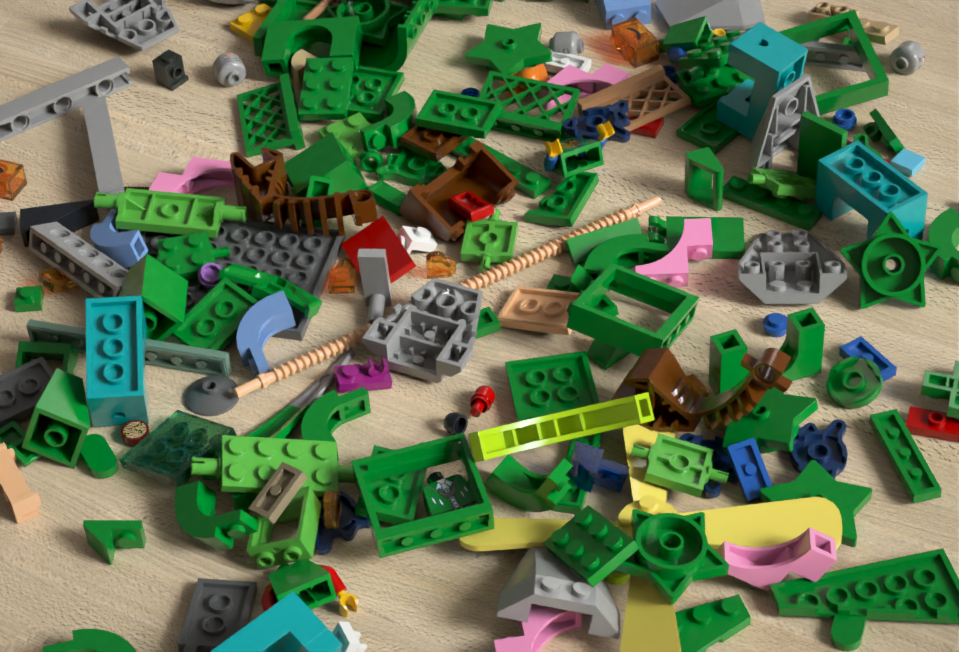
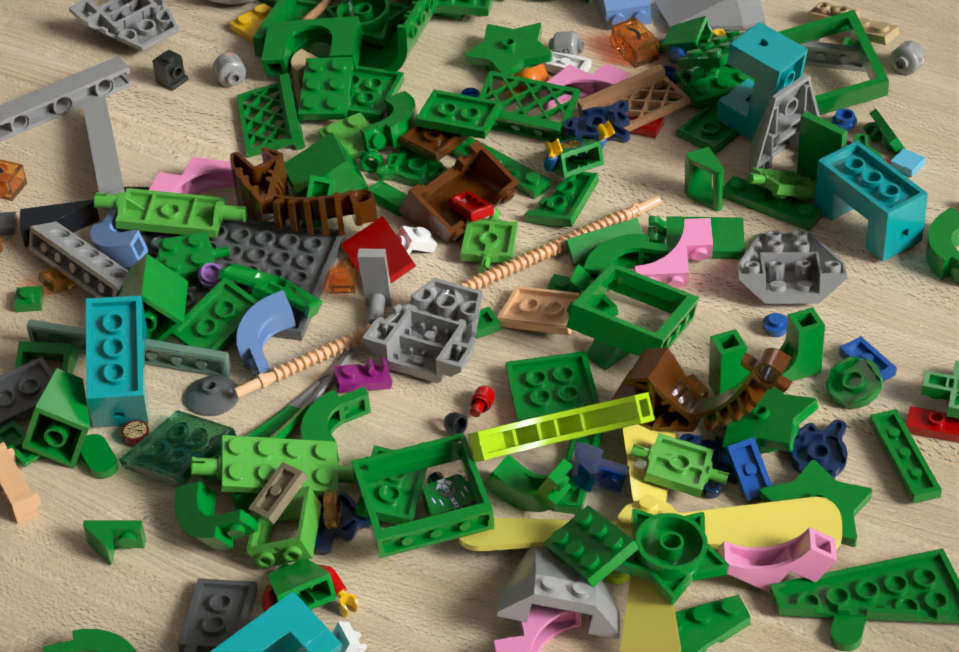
(439, 266): clear orange tile -> none
(911, 261): green plate -> none

